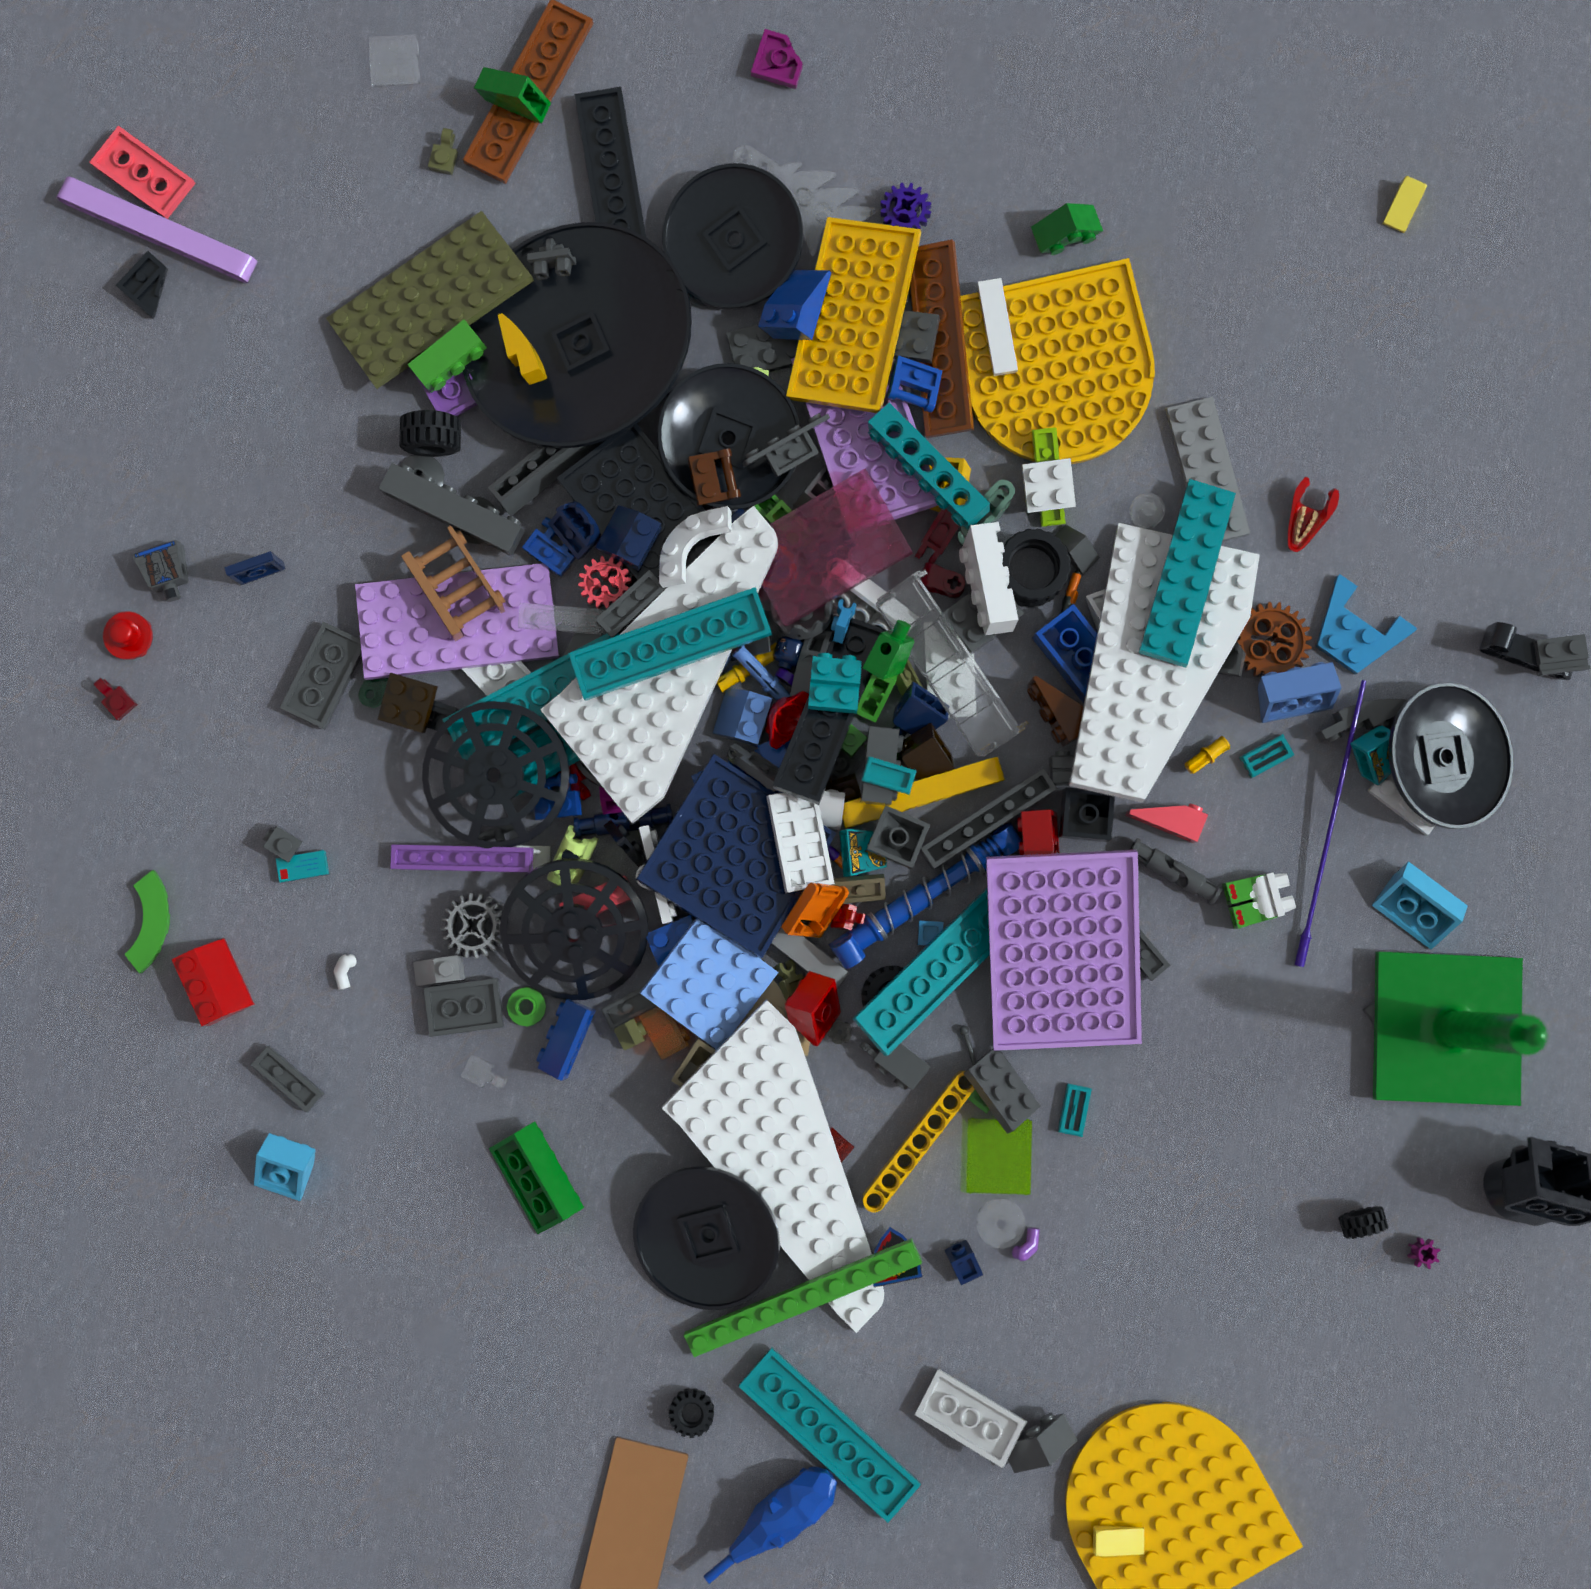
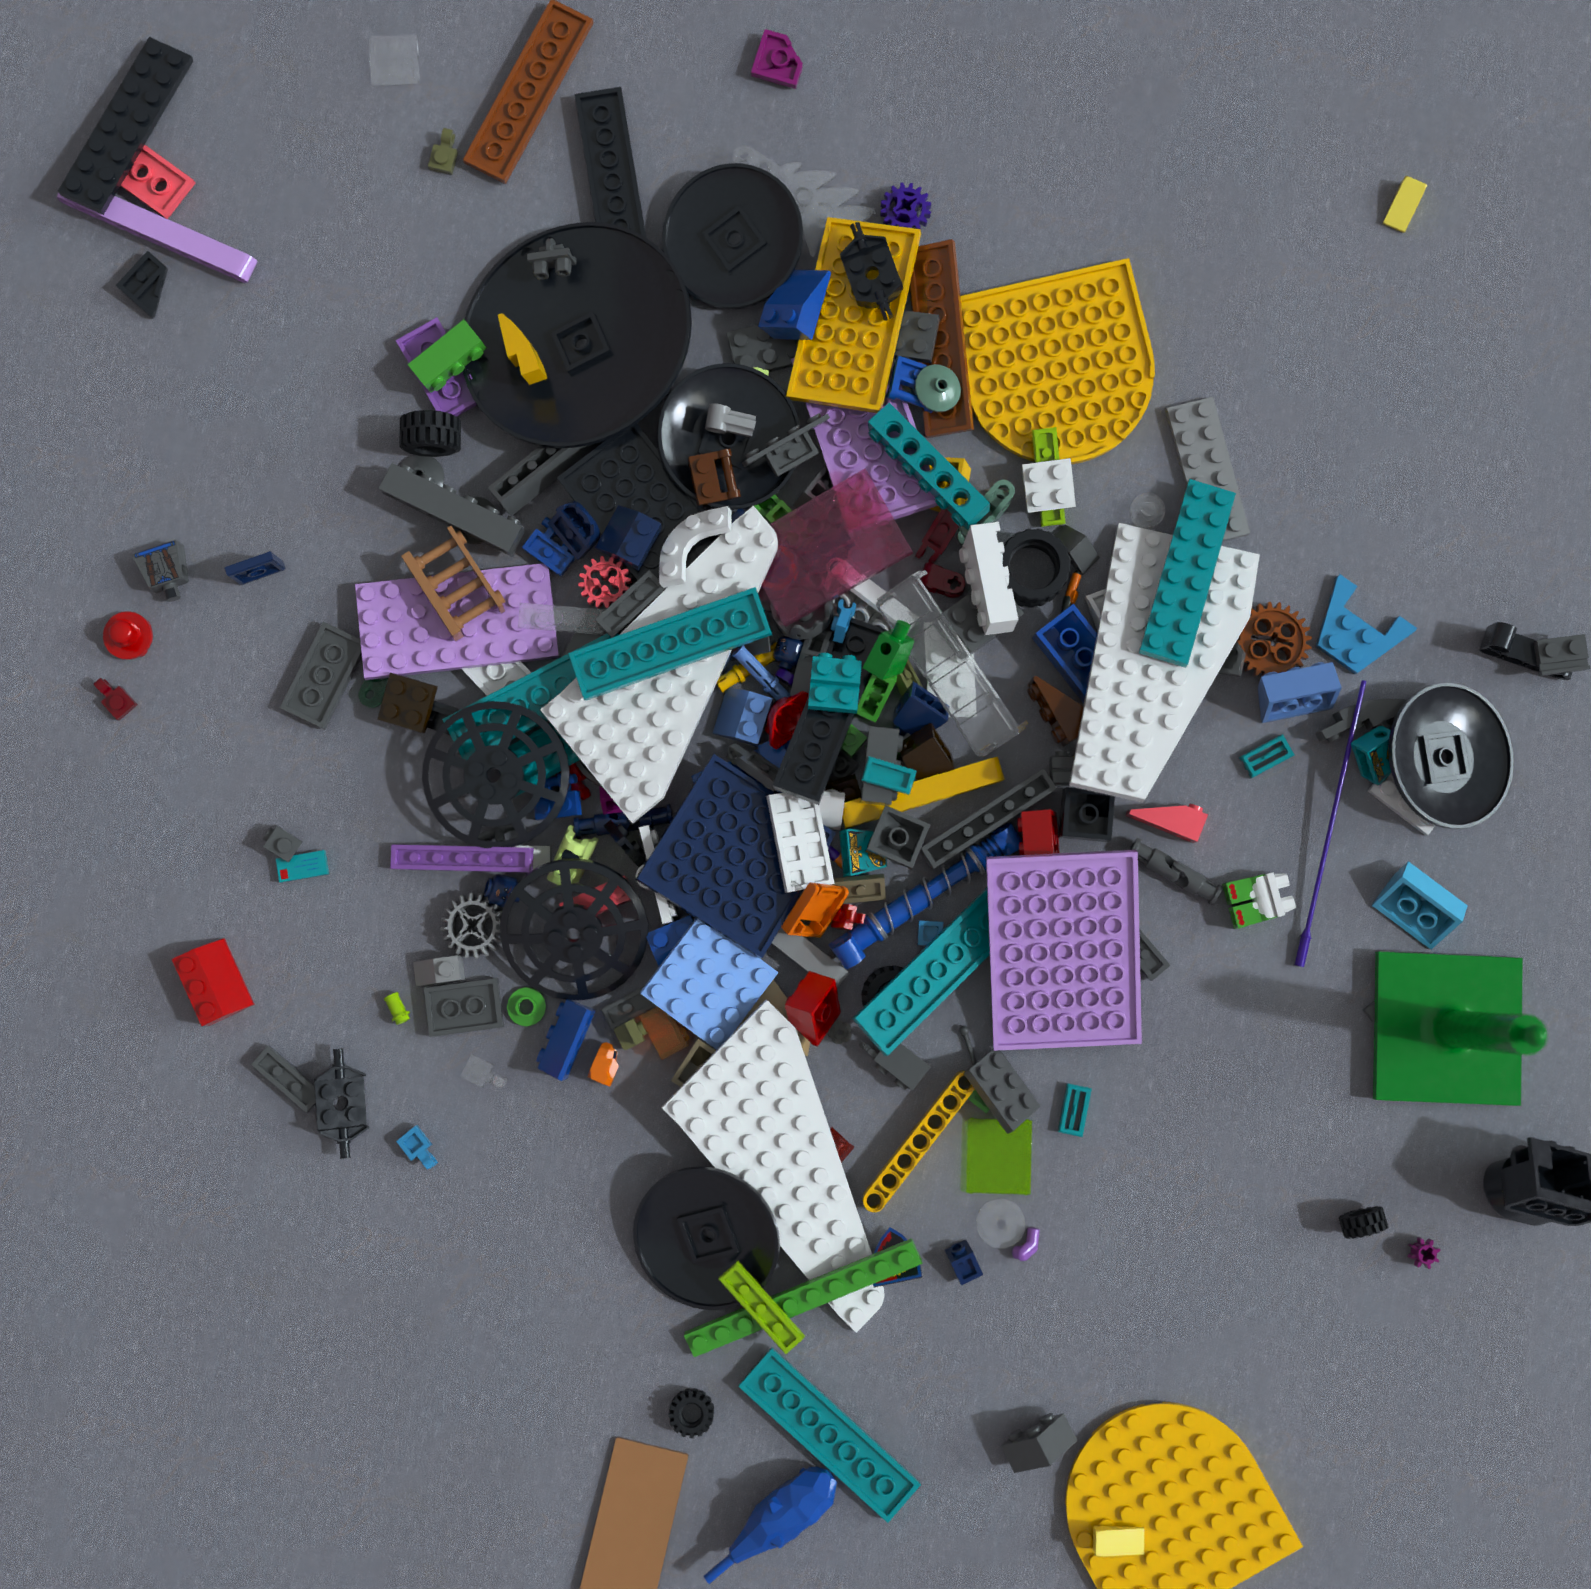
(125, 125): none -> black plate
(155, 922): bright green tile -> none
(284, 1166): medium azure slope -> none
(341, 969): white arm -> none
(351, 1120): none -> black plate
(397, 1008): none -> lime pin
(415, 1145): none -> dark azure plate
(427, 297): olive plate -> none
(498, 889): none -> dark blue head
(513, 93): green slope -> none
(536, 1178): green slope -> none
(604, 1065): none -> orange rock
(722, 420): none -> light grey piece
(761, 1307): none -> lime tile
(790, 979): olive plate -> none
(869, 254): none -> black plate
(931, 394): none -> sand green dish
(970, 1418): white plate -> none
(997, 327): white tile -> none
(1067, 226): green brick -> none
(1207, 755): yellow axle -> none
(1306, 521): red animal -> none

